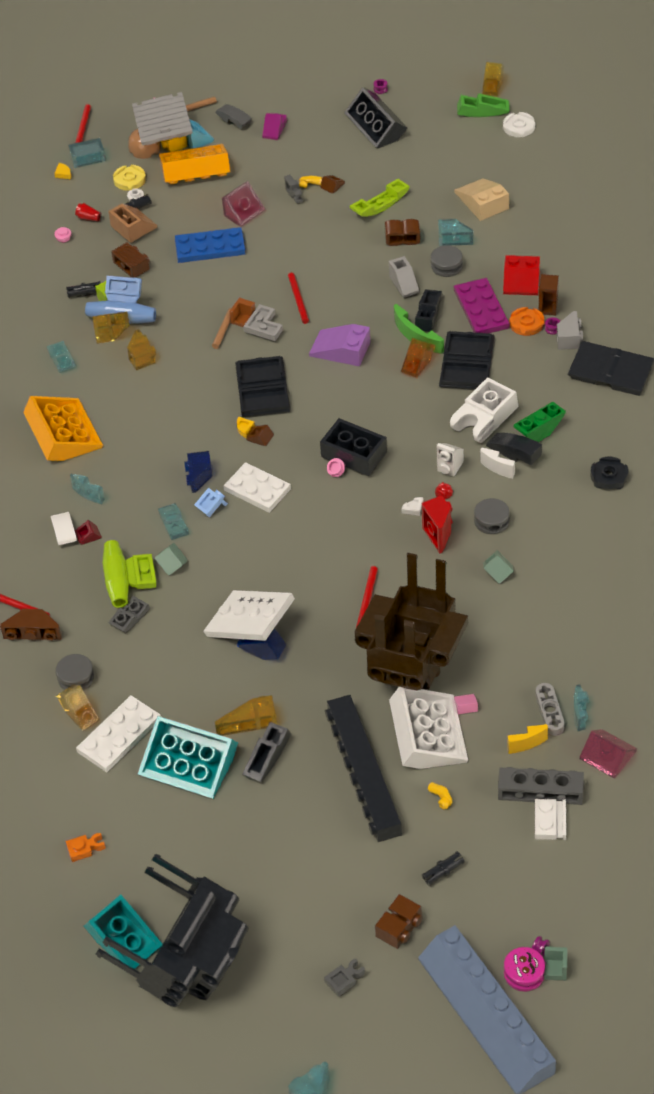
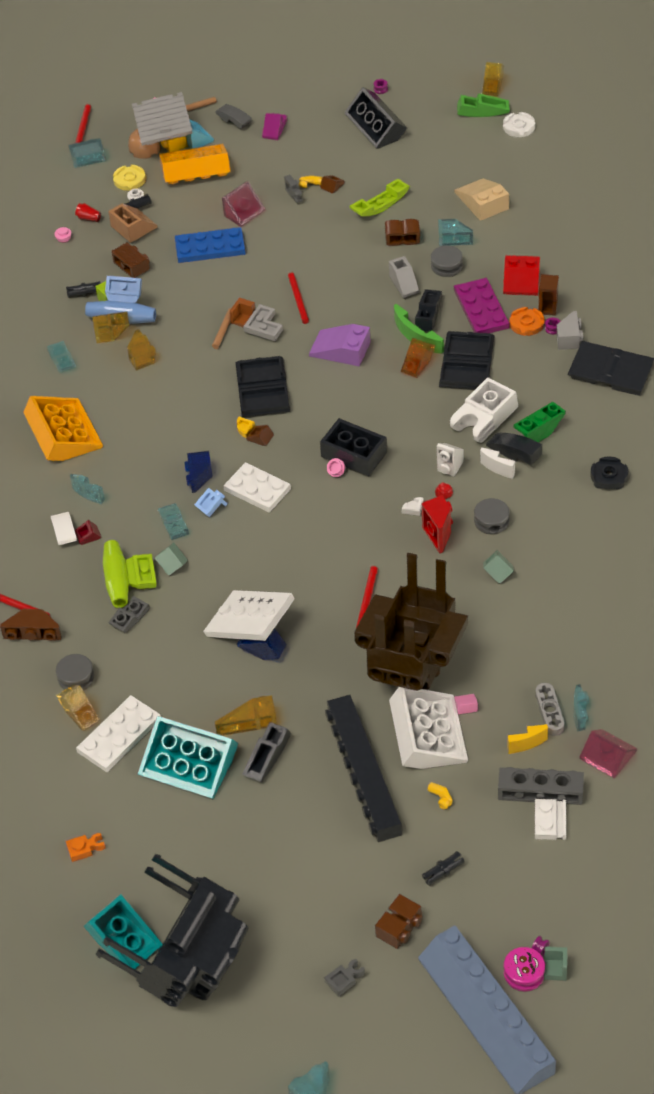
(62, 171): yellow tile -> none

